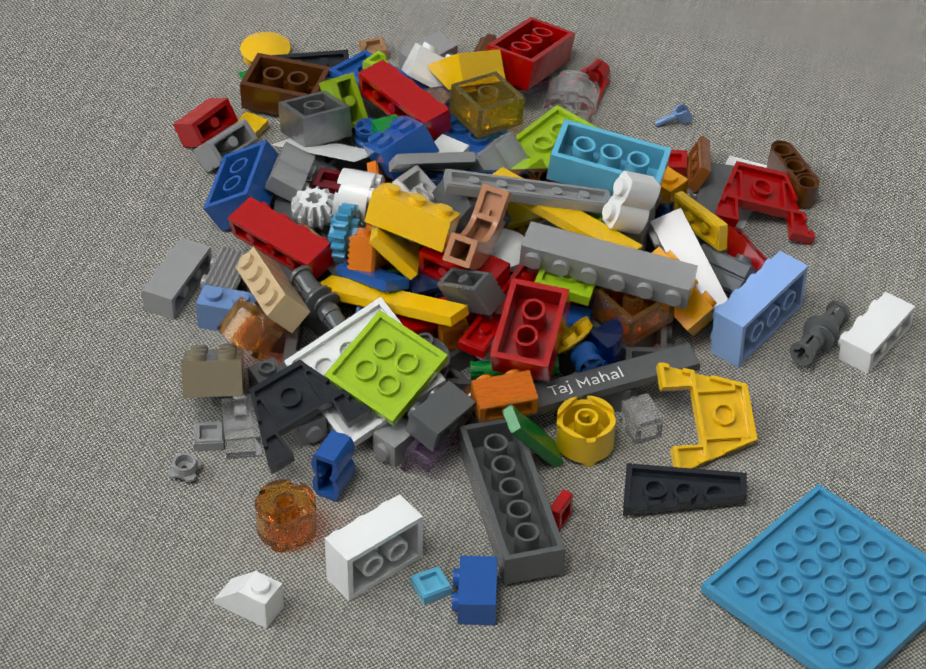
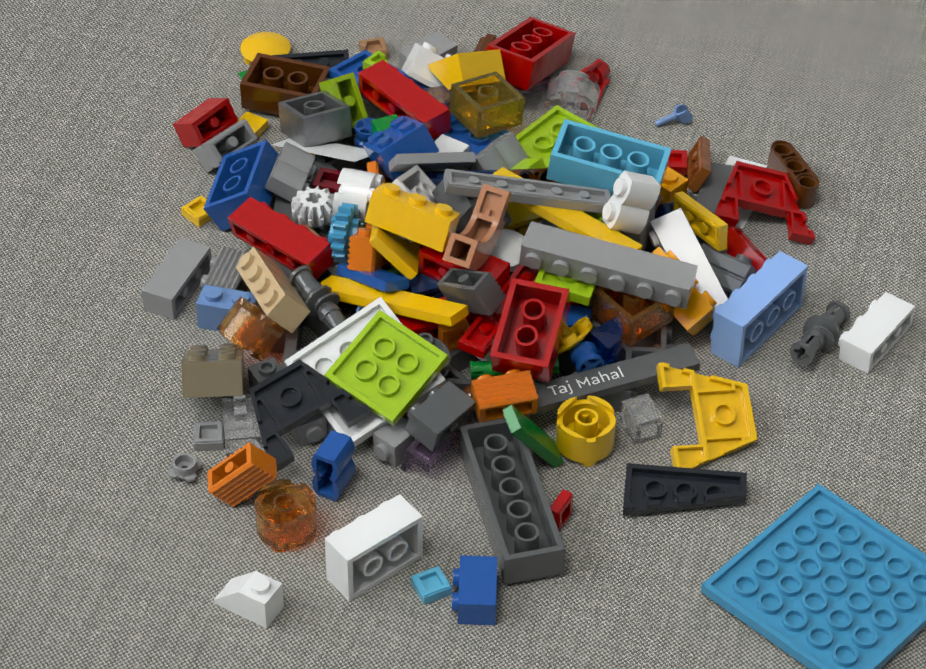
(195, 213): none -> yellow tile
(241, 474): none -> orange brick

